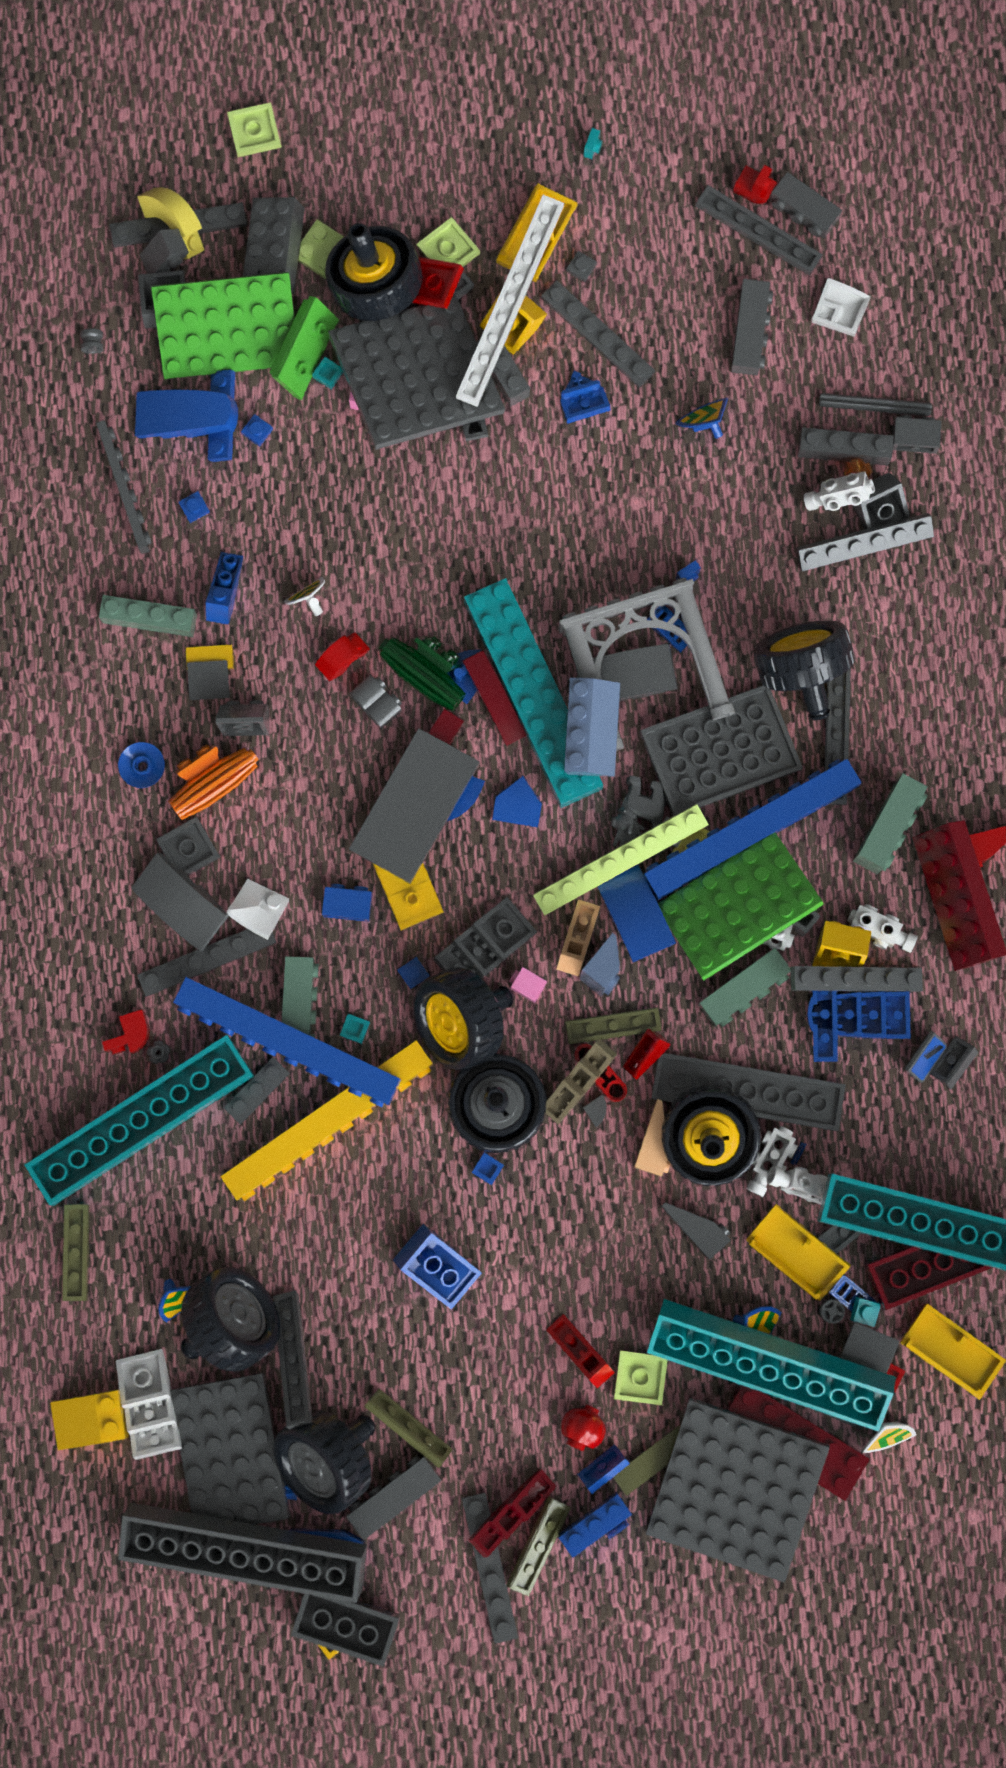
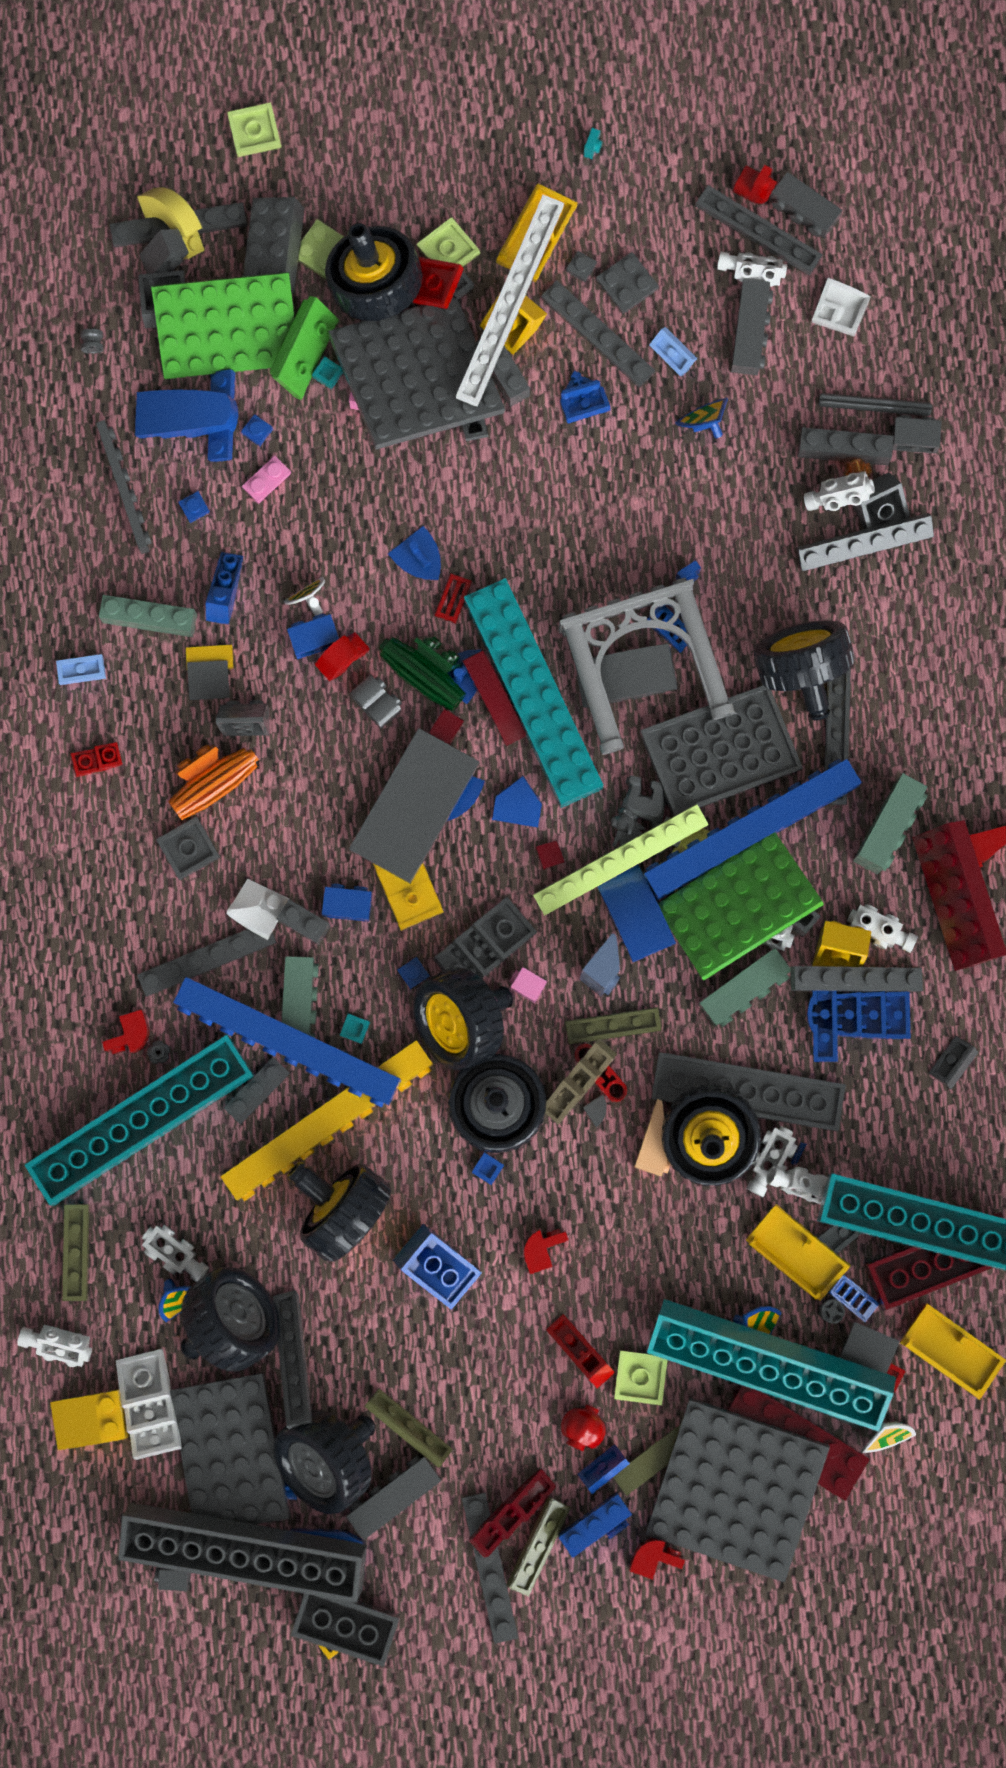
(60, 1342): none -> white brick
(81, 669): none -> light blue plate
(96, 760): none -> red slope
(141, 753): blue dish -> none
(170, 1249): none -> white brick
(172, 1579): none -> dark grey brick
(179, 902): dark grey slope -> none
(266, 479): none -> bright pink plate
(303, 922): none -> dark grey brick
(313, 635): none -> blue brick
(341, 1210): none -> black wheel
(418, 555): none -> blue shield
(446, 616): none -> red tile
(536, 1252): none -> red brick
(549, 855): none -> dark red slope
(578, 937): light nougat slope -> none
(592, 727): sand blue slope -> none
(627, 283): none -> dark grey plate
(650, 1048): red slope -> none
(650, 1553): none -> red brick
(673, 351): none -> light blue plate
(702, 1232): dark grey slope -> none
(753, 270): none -> white brick
(865, 1311): teal plate -> none
(926, 1057): slope -> none

